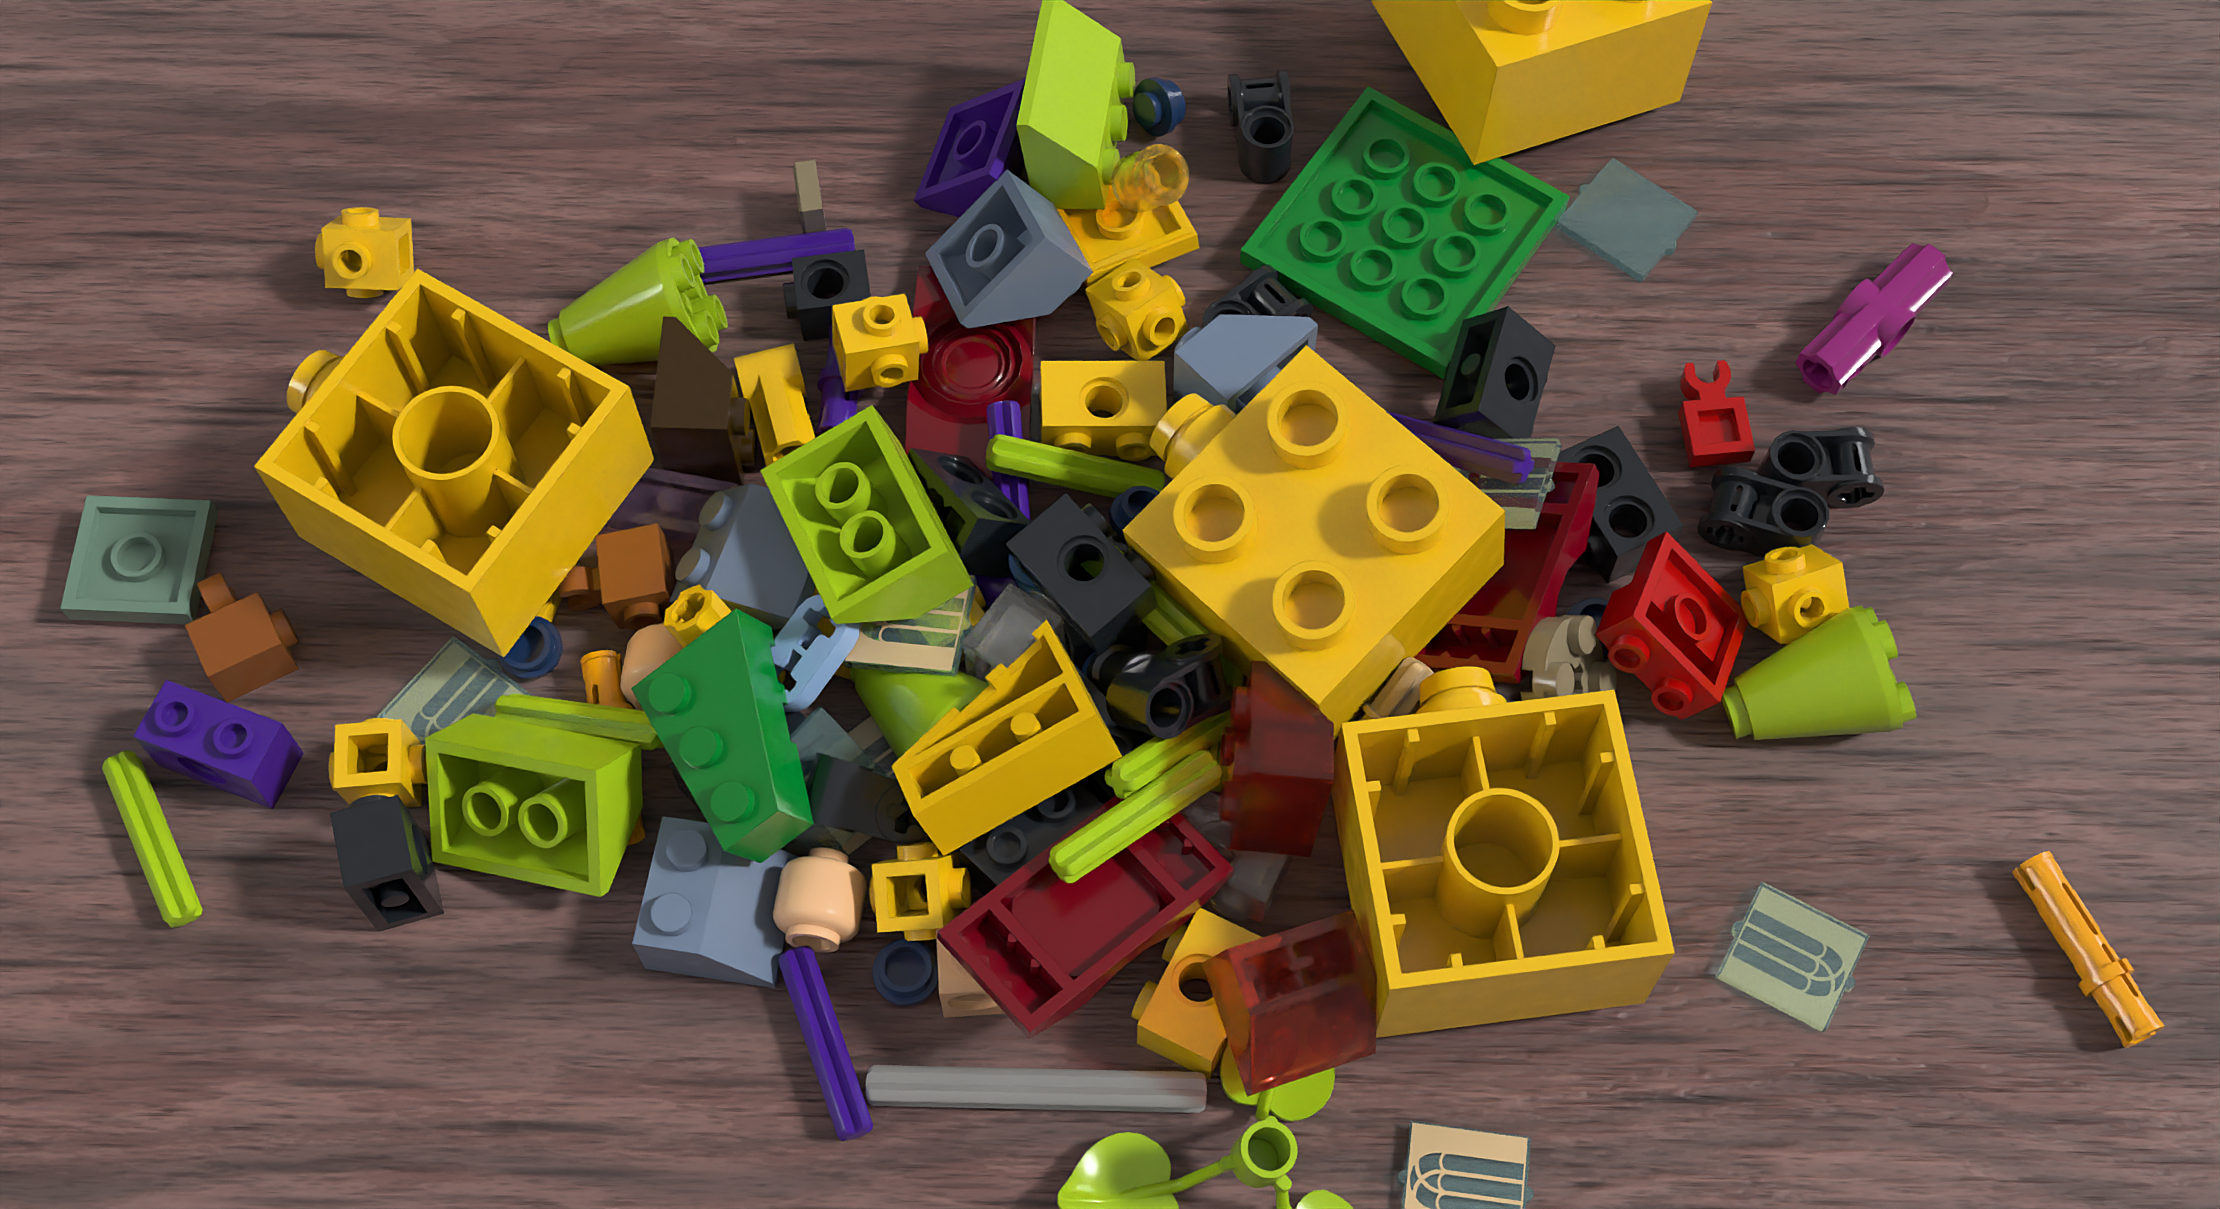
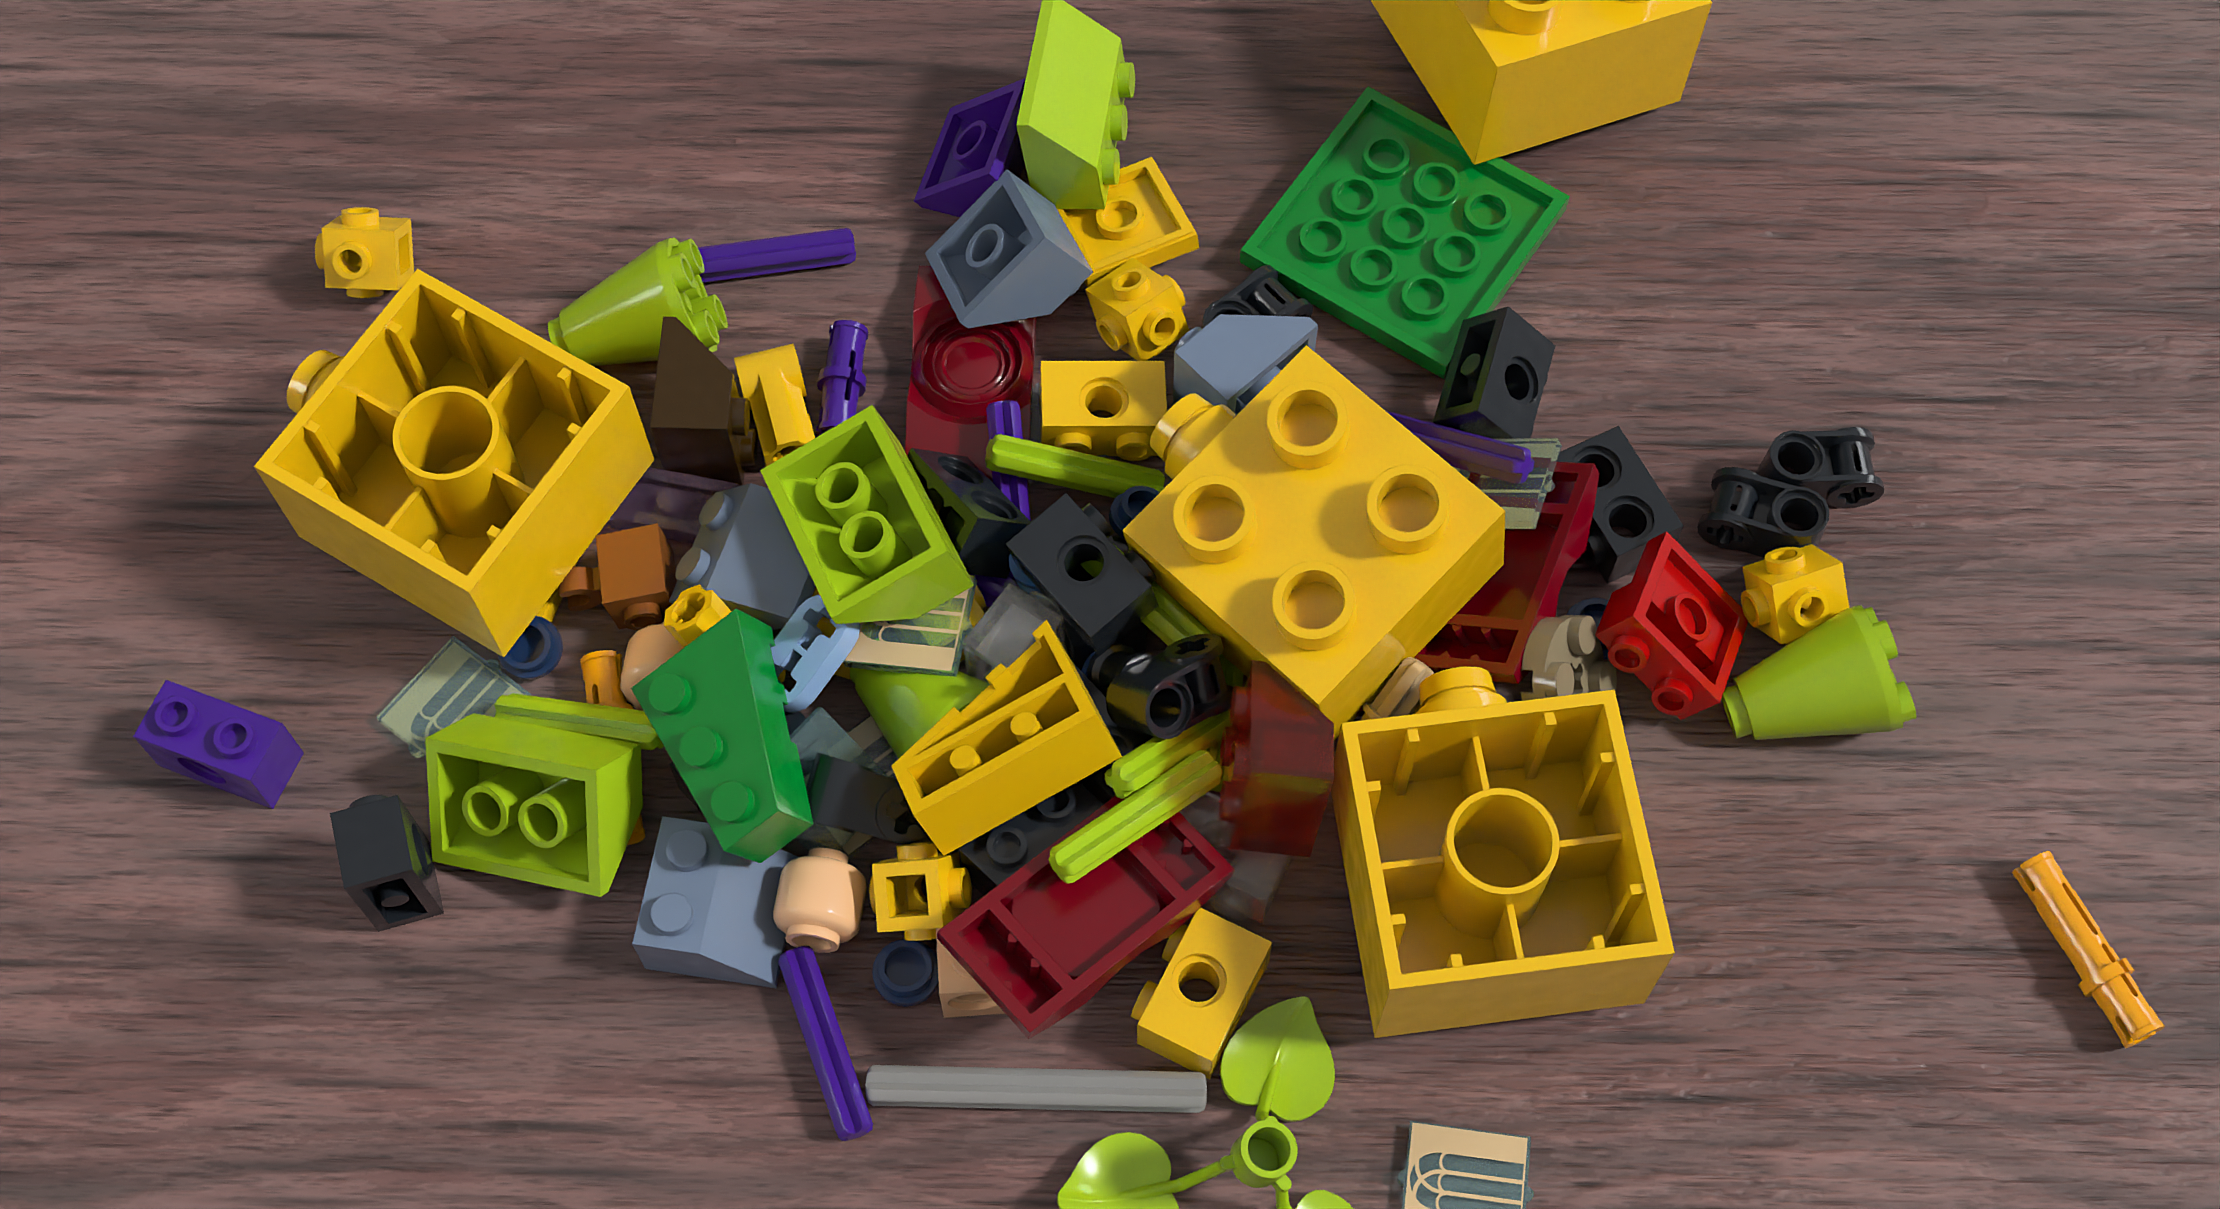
(139, 560): sand green plate -> none
(152, 839): lime axle -> none
(241, 640): dark orange brick -> none
(378, 759): yellow brick -> none
(809, 196): dark tan tile -> none
(819, 275): black brick -> none
(877, 342): yellow brick -> none
(1150, 178): clear yellow brick -> none
(1158, 106): plate -> none
(1262, 125): black piece -> none
(1296, 1001): clear red slope -> none
(1626, 219): clear light blue piece -> none
(1714, 426): red plate -> none
(1792, 957): clear light blue piece -> none
(1873, 318): magenta piece -> none

